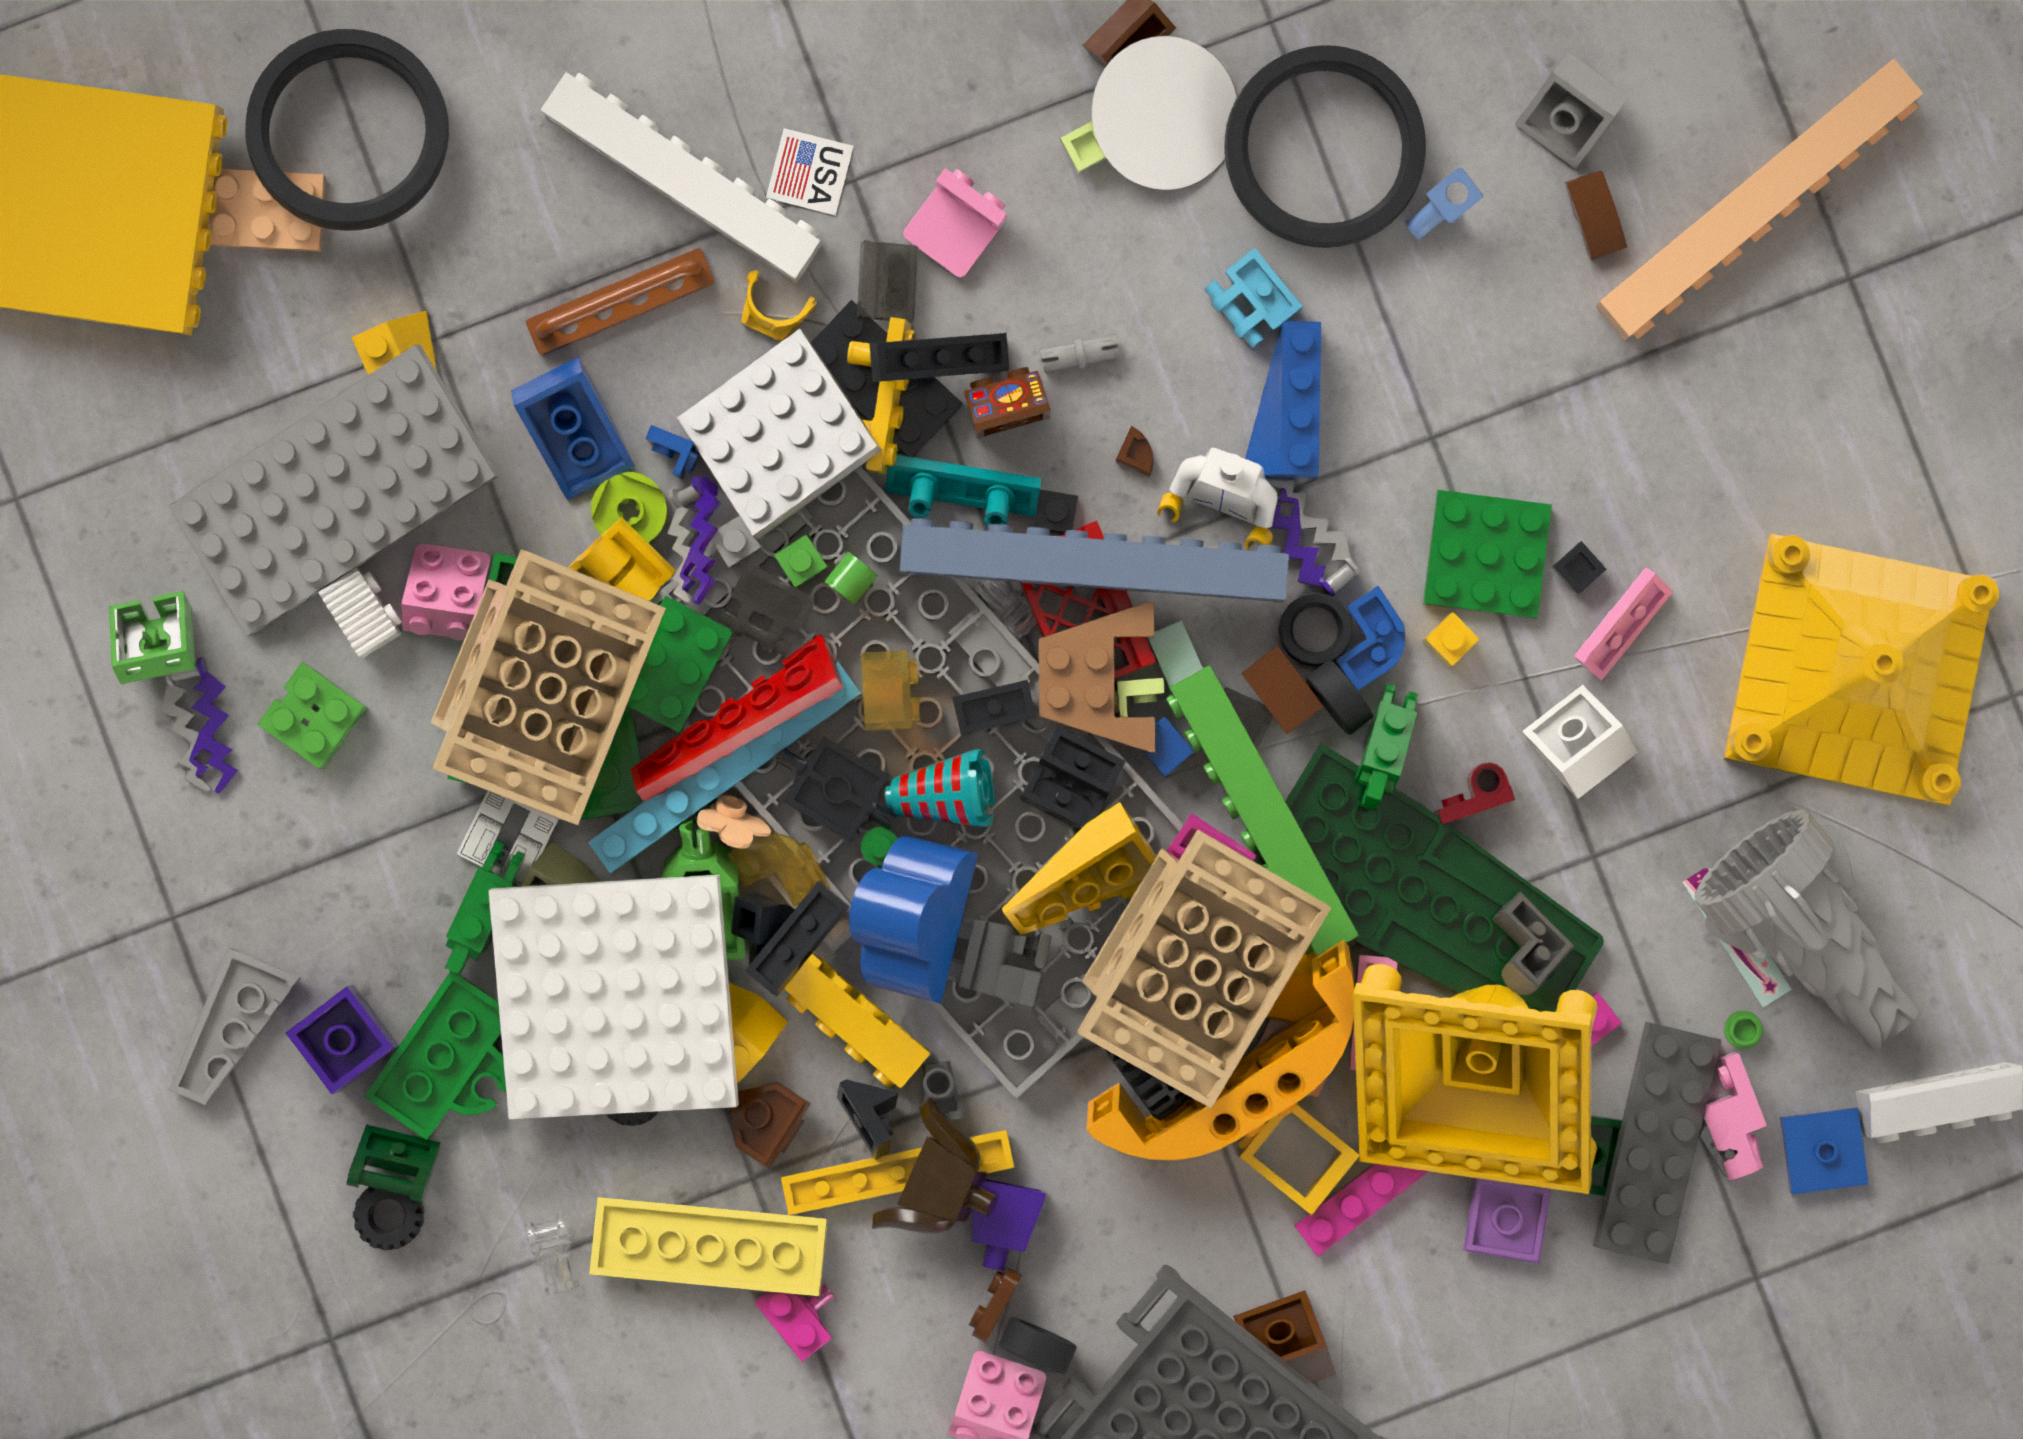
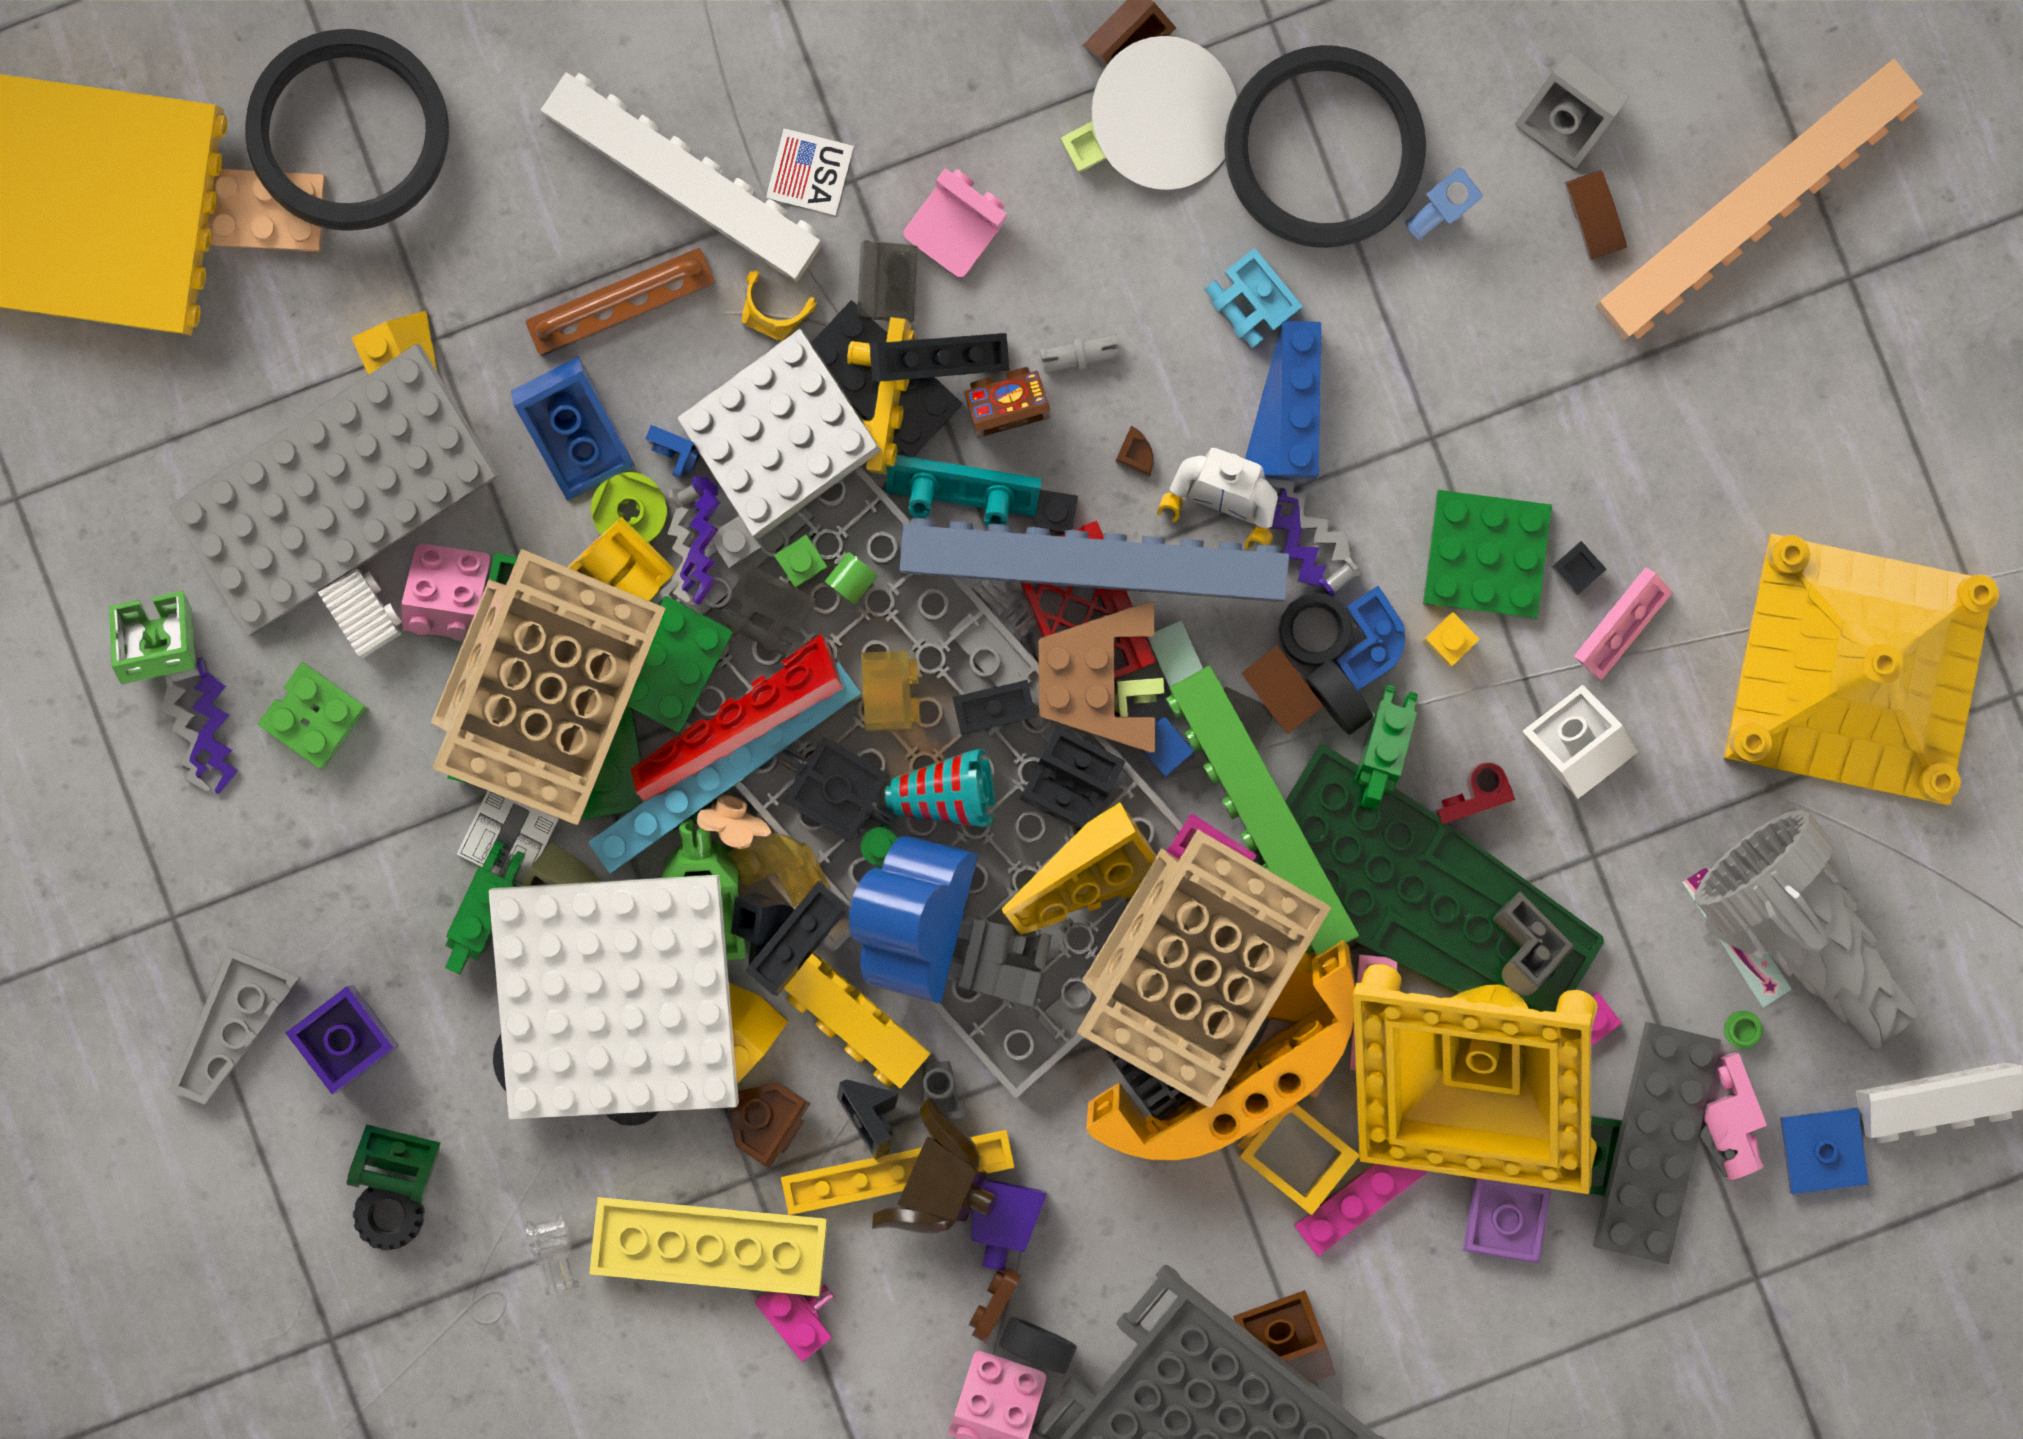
(443, 1059): green plate -> none

